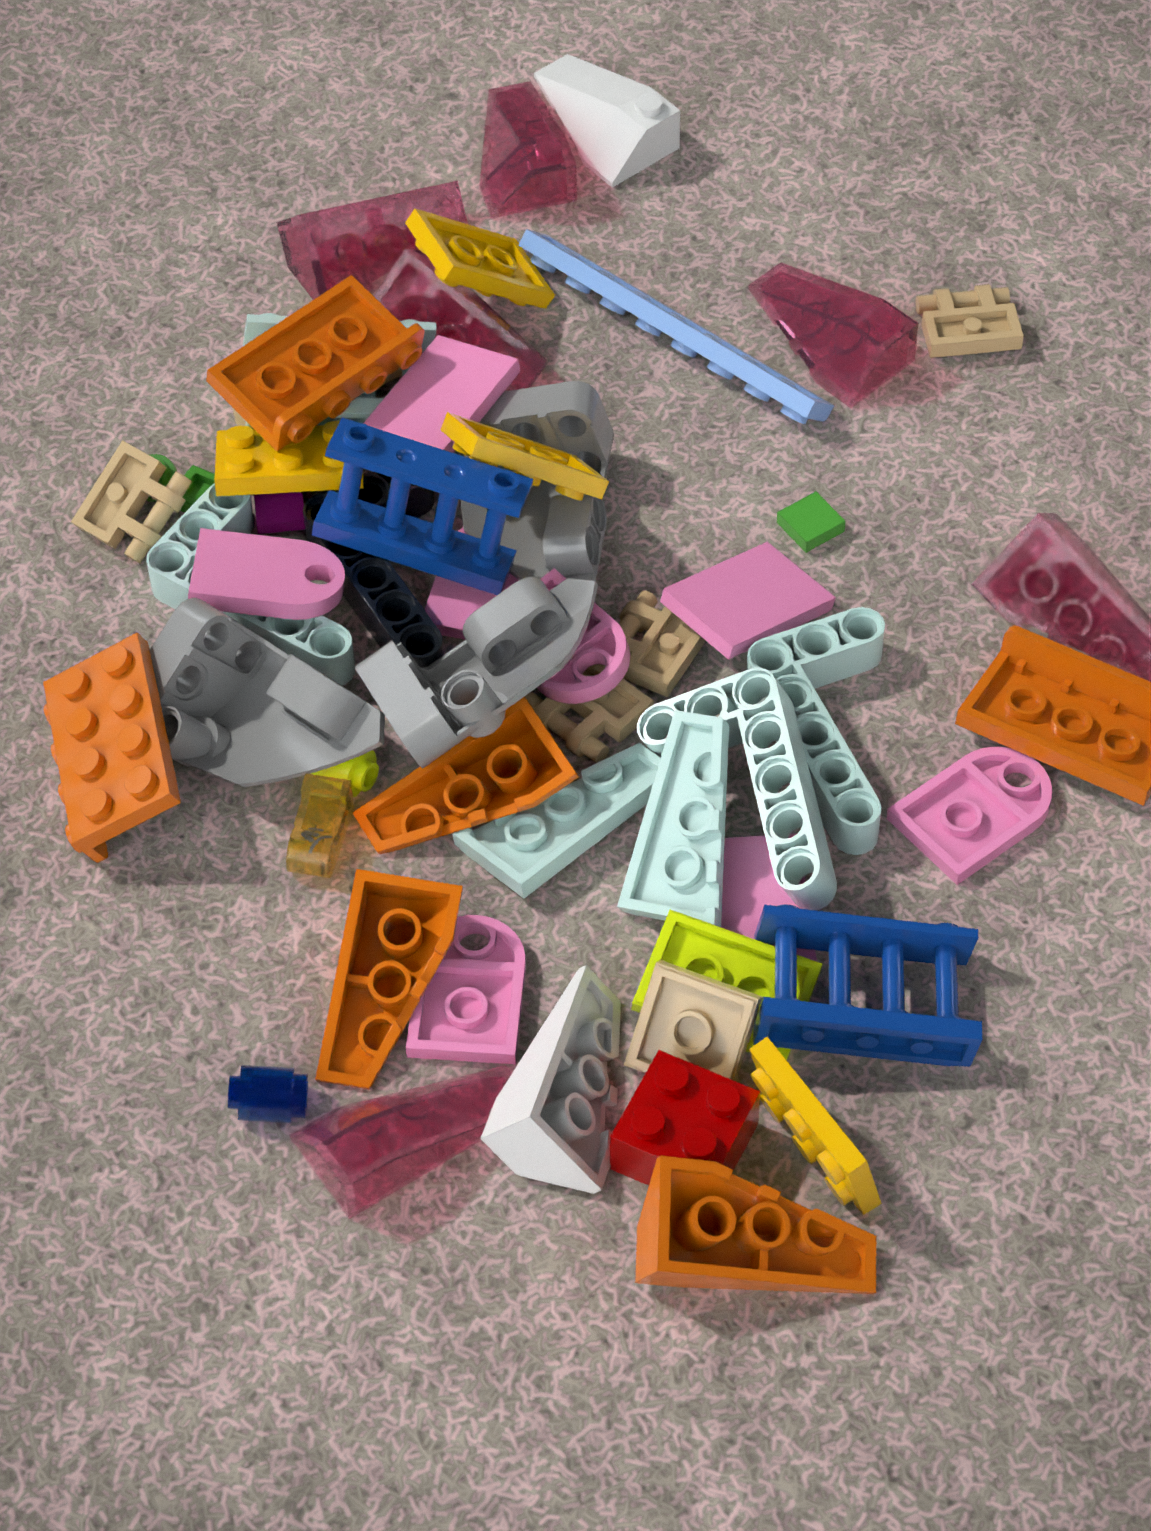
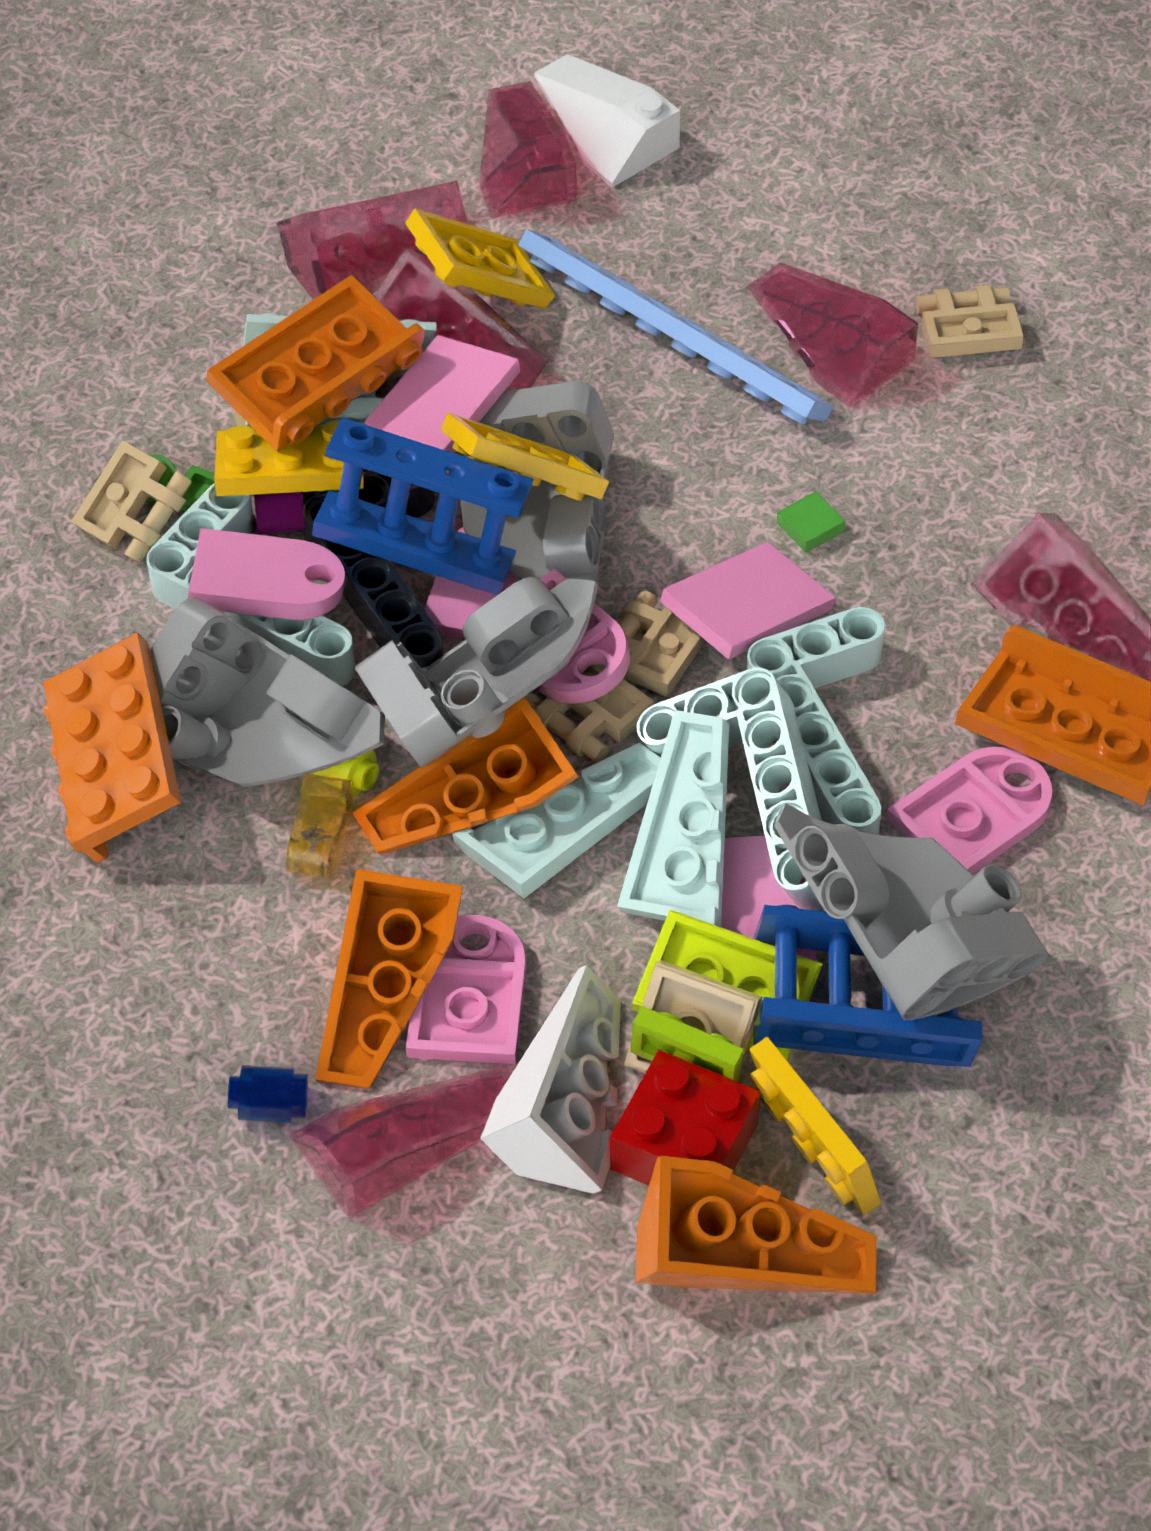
(671, 1035): none -> lime plate
(916, 913): none -> light grey panel

